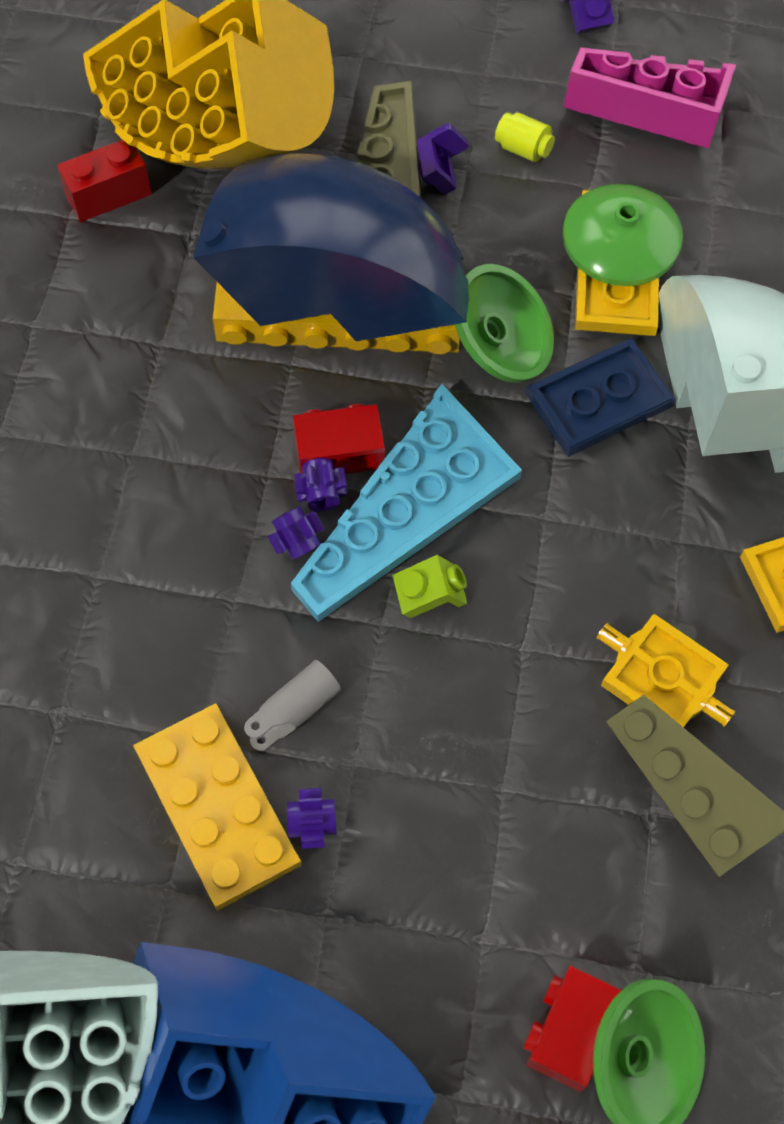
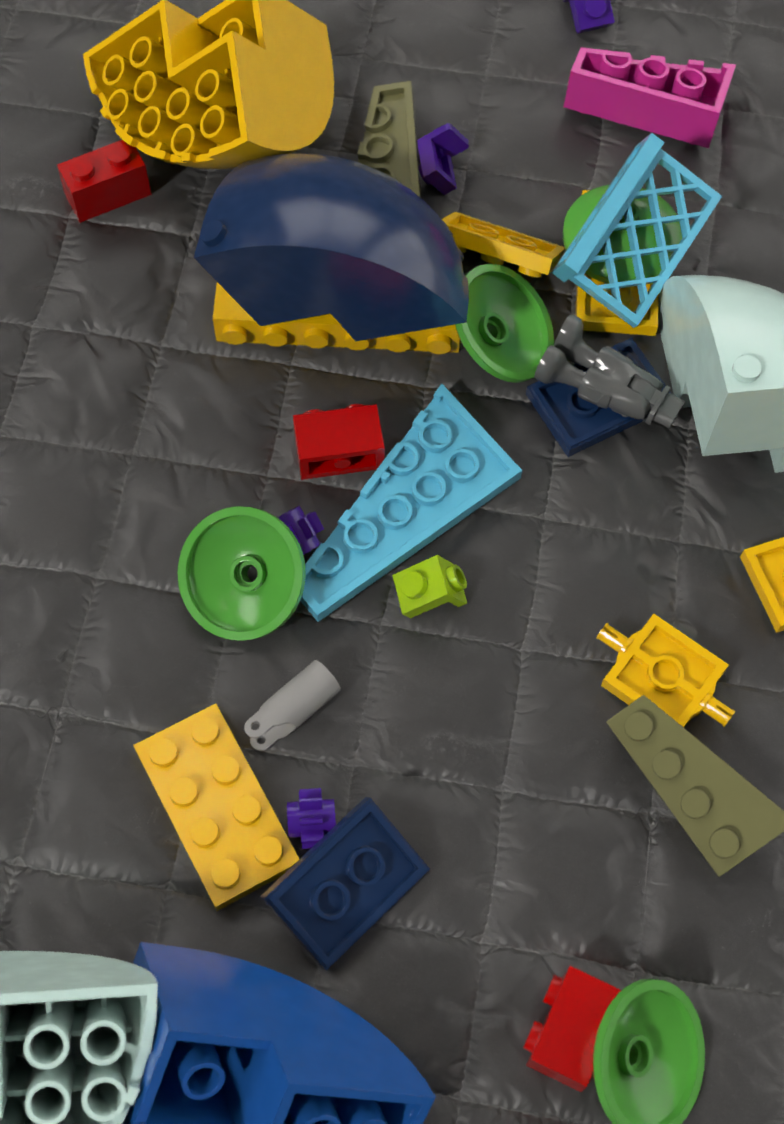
(216, 577): none -> bright green dish
(320, 484): dark purple gear -> none
(345, 883): none -> dark blue tile
(503, 244): none -> yellow plate
(524, 136): neon yellow brick -> none
(606, 218): none -> medium azure fence
(610, 380): none -> dark grey piece

